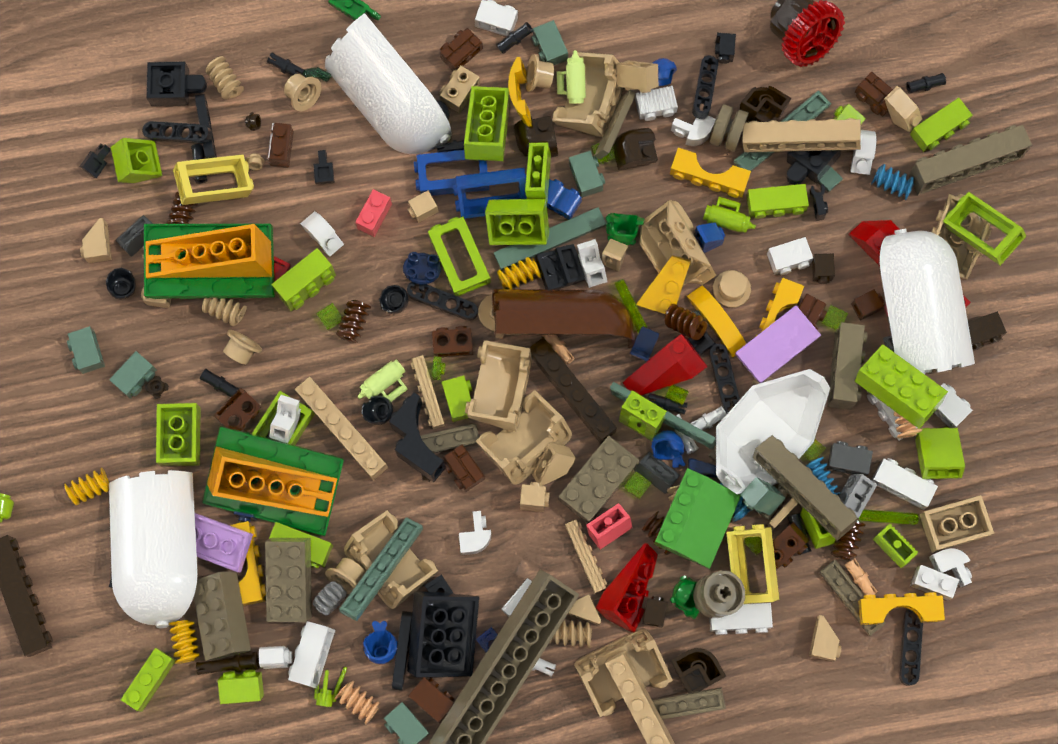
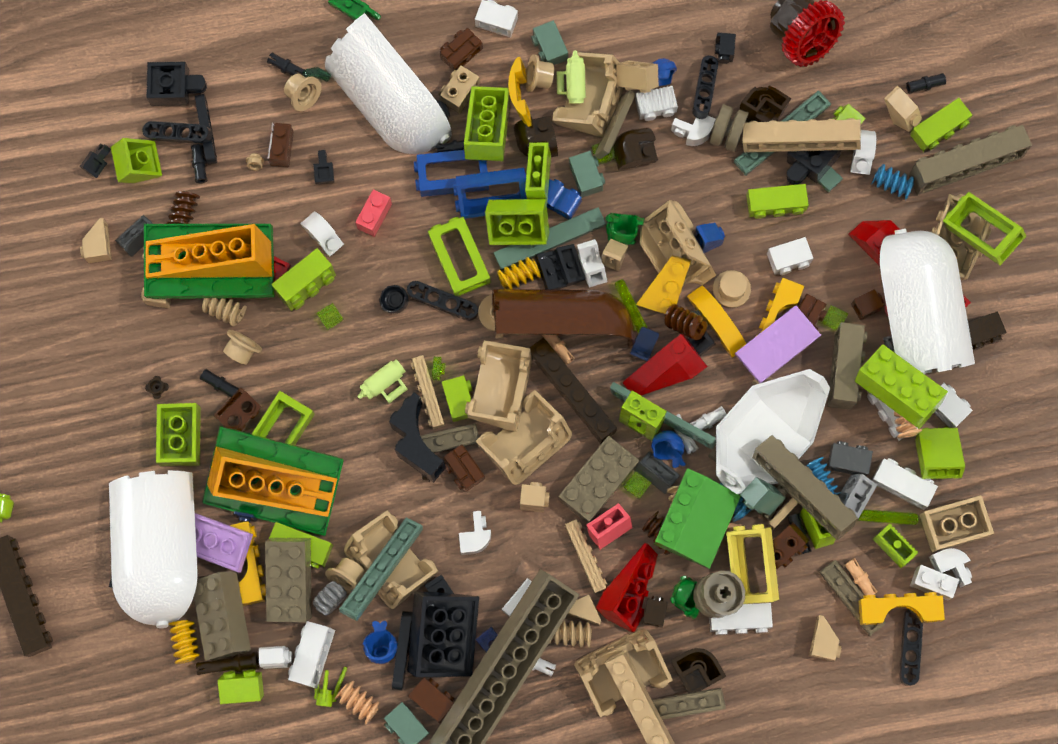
(85, 350): sand green brick -> none
(88, 487): yellow piece -> none
(120, 283): black hair -> none
(133, 375): sand green brick -> none
(148, 680): lime brick -> none
(223, 78): tan piece -> none
(234, 164): light yellow piece -> none
(253, 121): dark brown plate -> none
(285, 419): white brick -> none
(341, 428): tan brick -> none
(352, 320): reddish brown piece -> none
(377, 410): black hair -> none
(422, 206): tan brick -> none
(422, 268): dark blue dish -> none
(452, 348): reddish brown brick -> none
(515, 37): black pin -> none
(553, 463): tan slope -> none
(667, 404): black pin -> none
(677, 394): clear neon green tile -> none
(687, 167): yellow arch -> none
(703, 468): dark blue slope -> none
(723, 381): black beam -> none
(728, 218): lime piece -> none
(754, 544): clear neon green tile -> none
(814, 451): clear neon green tile -> none
(820, 207): black plate -> none
(823, 268): dark brown brick -> none
(846, 543): reddish brown piece -> none
(873, 91): reddish brown brick -> none

